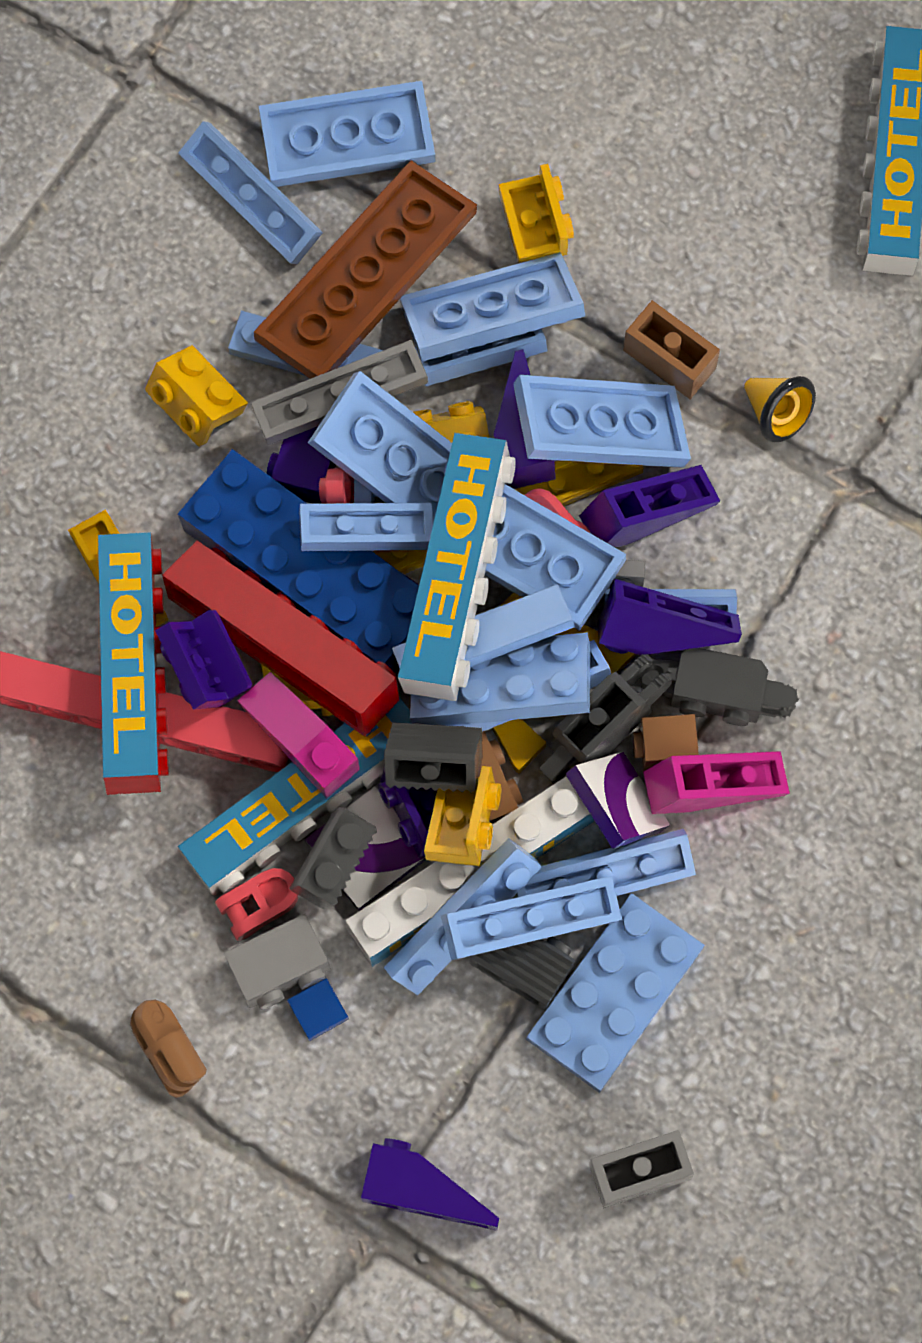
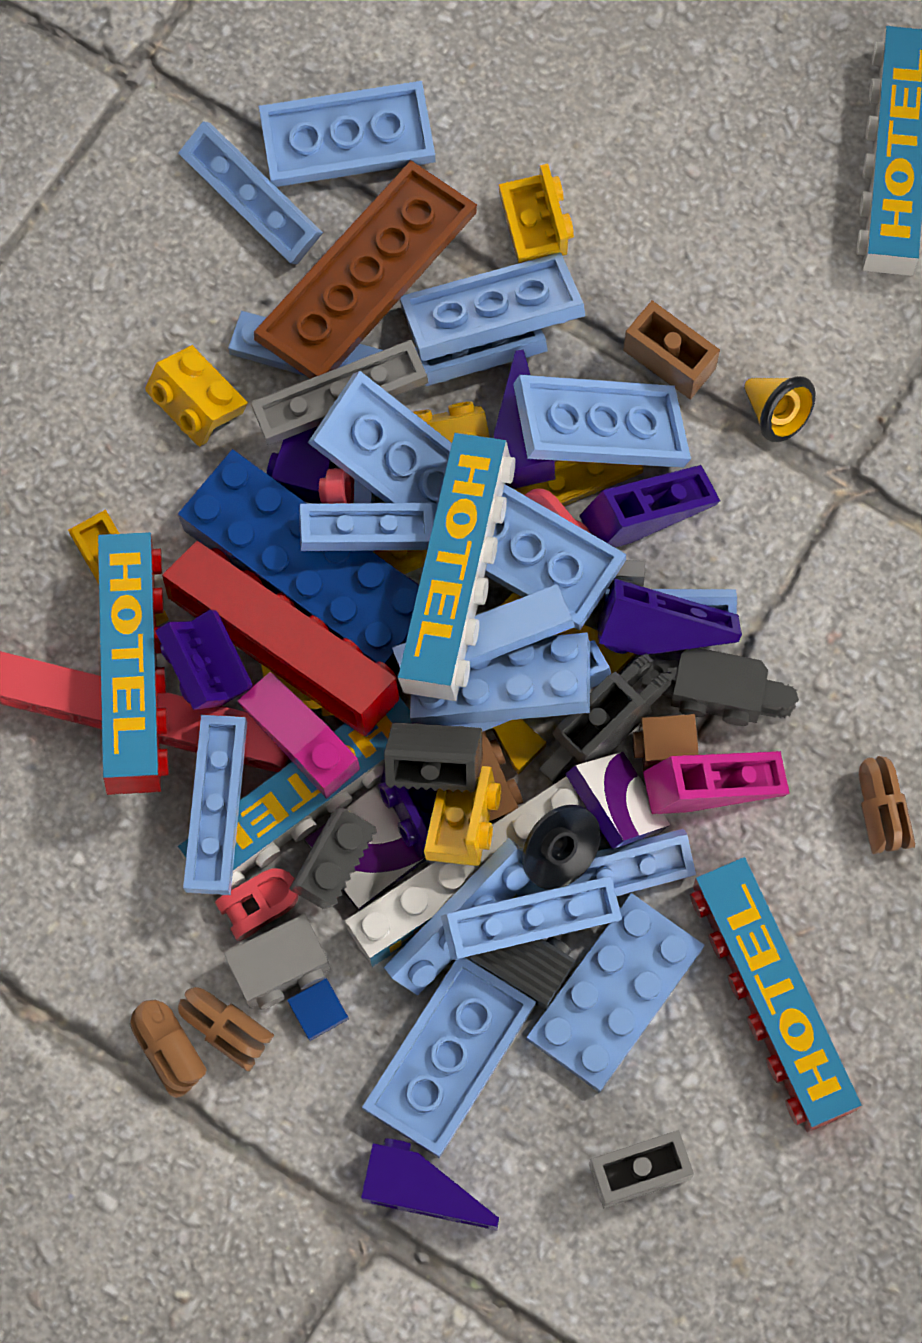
(215, 805): none -> light blue plate
(225, 1027): none -> medium nougat arm
(449, 1056): none -> light blue plate
(561, 846): none -> black dish
(775, 995): none -> dark azure brick
(884, 807): none -> medium nougat arm

